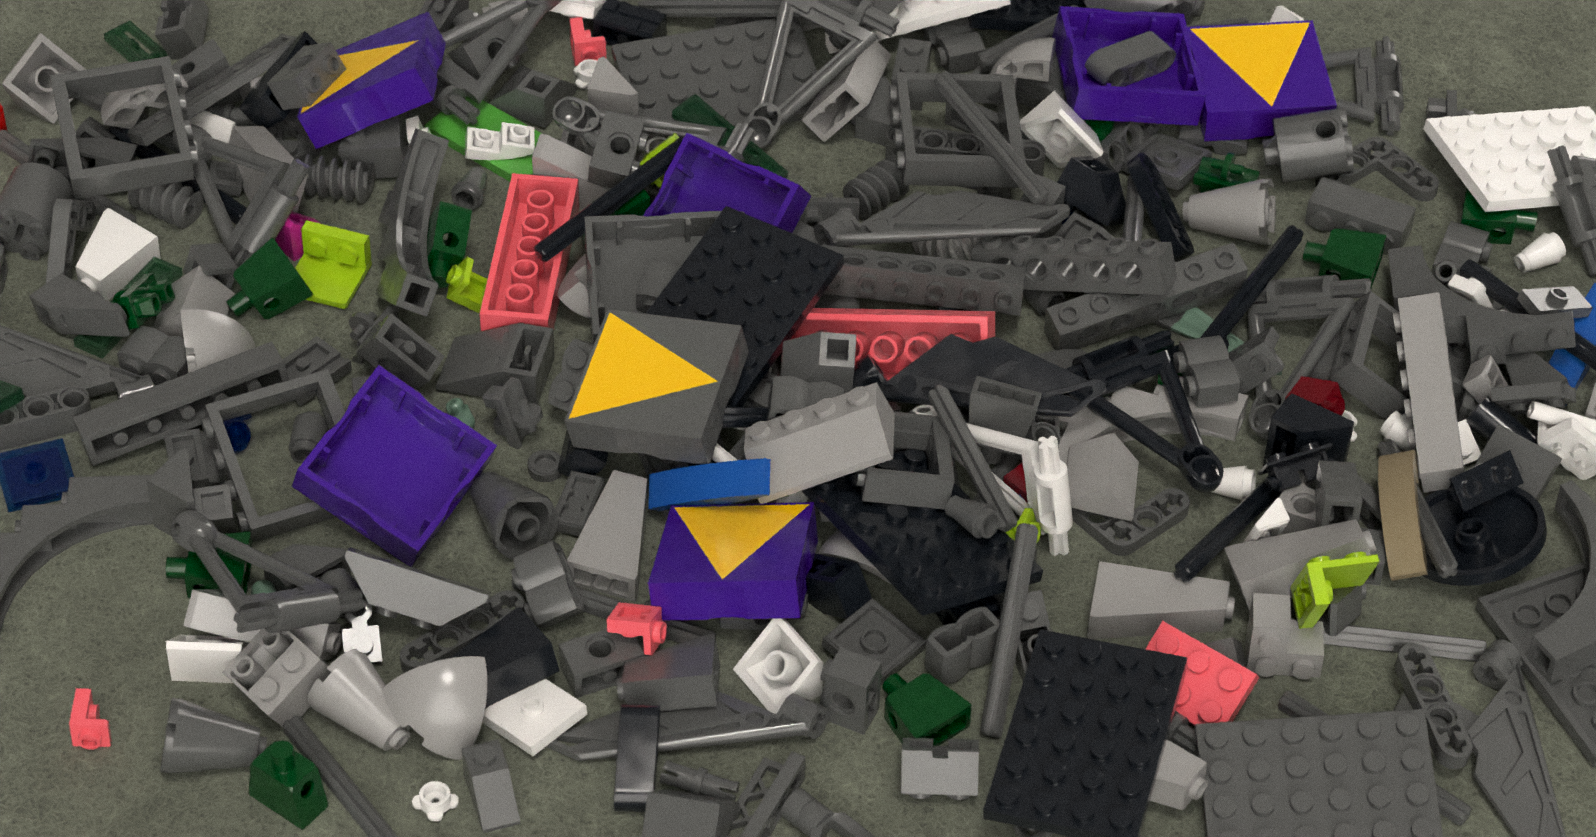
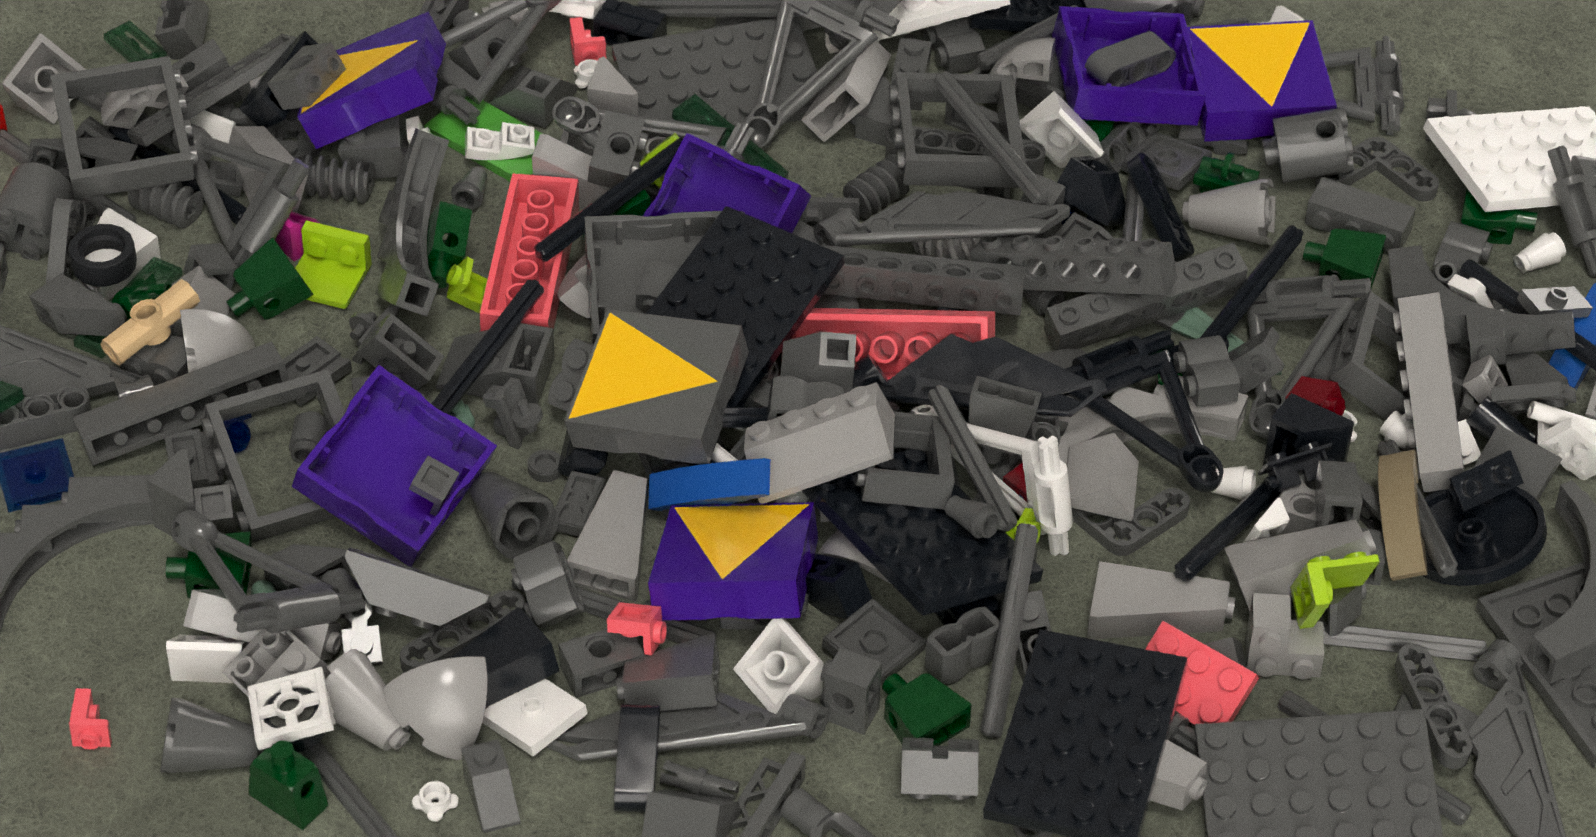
(102, 237): none -> black tyre
(149, 322): none -> tan piece
(292, 710): none -> white piece
(434, 482): none -> dark grey panel
(488, 346): none -> black axle

